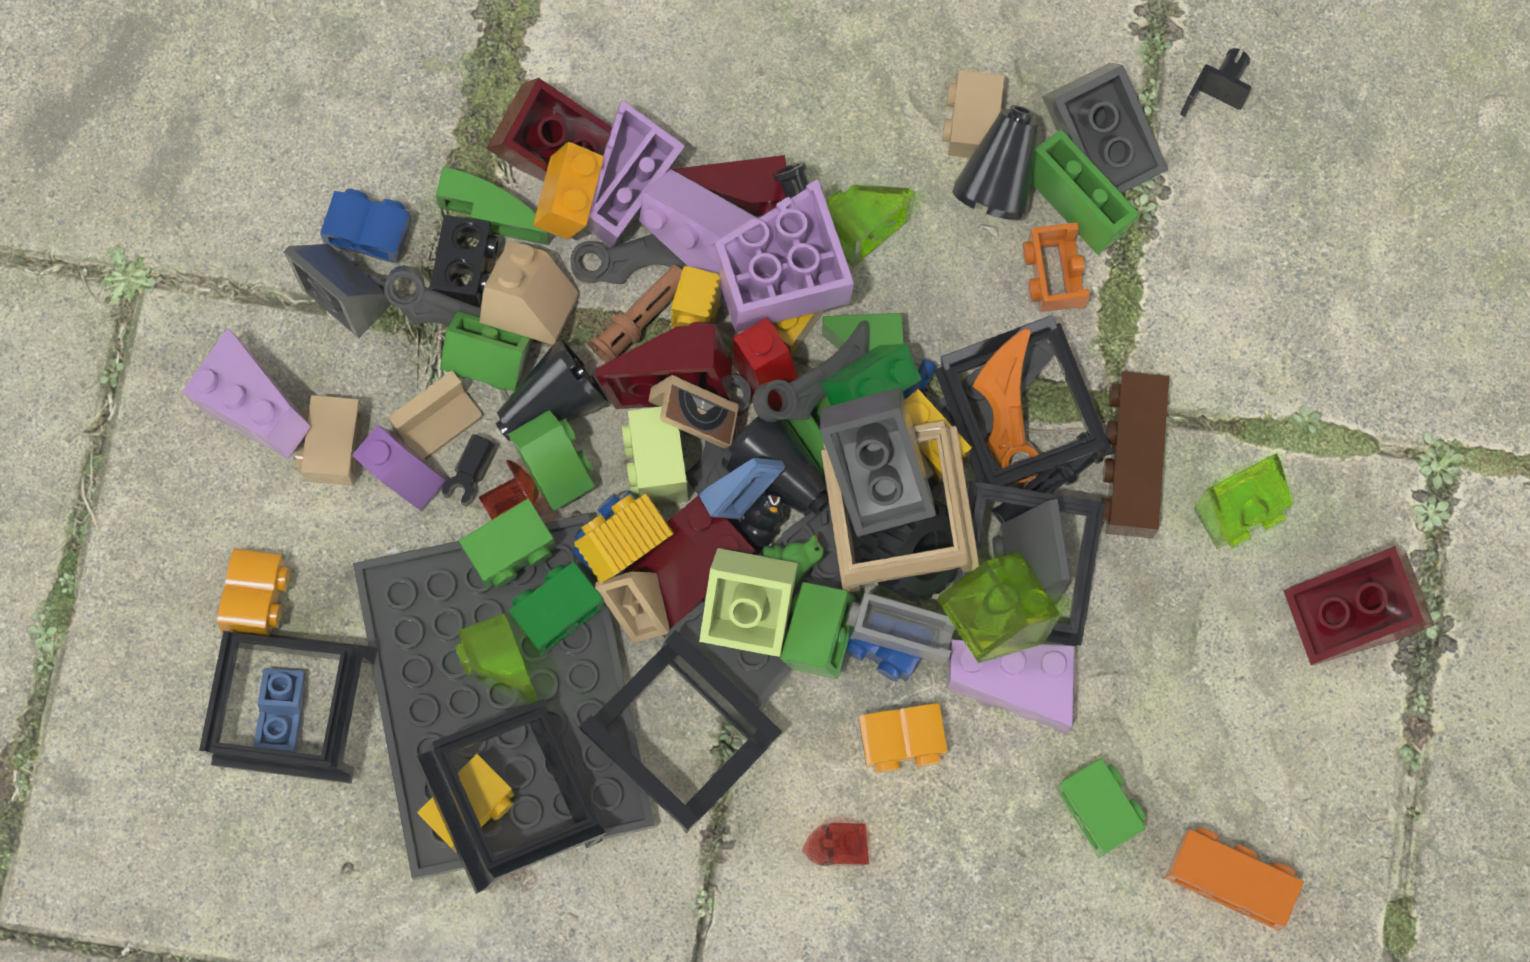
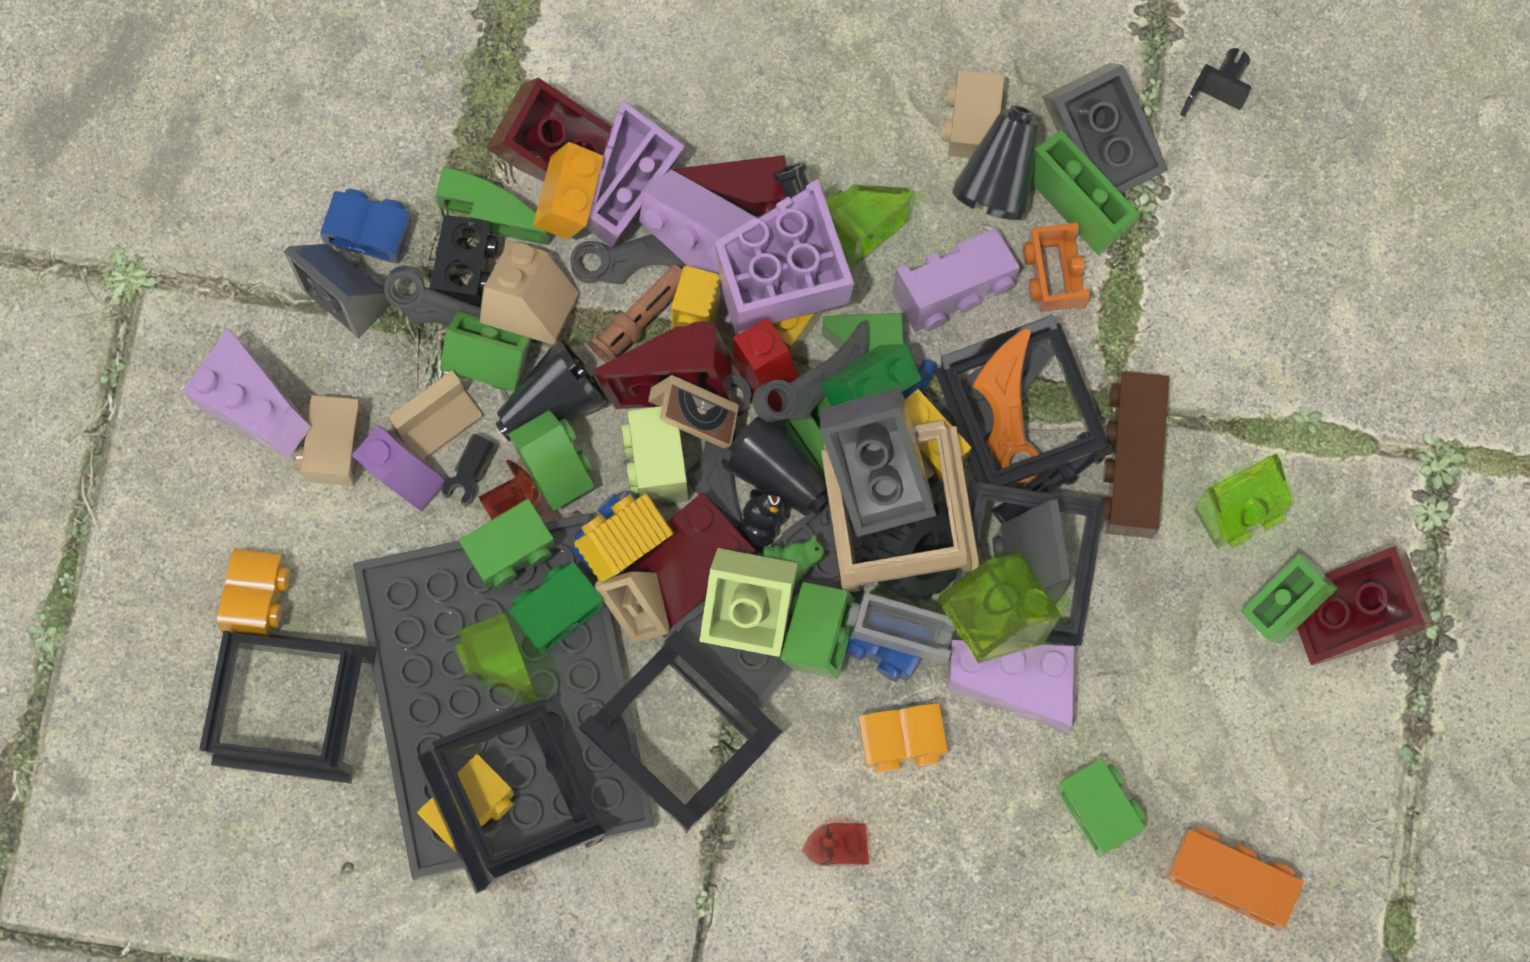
(280, 709): medium blue slope -> none
(741, 488): medium blue slope -> none
(955, 280): none -> lavender wedge
(1289, 599): none -> bright green brick

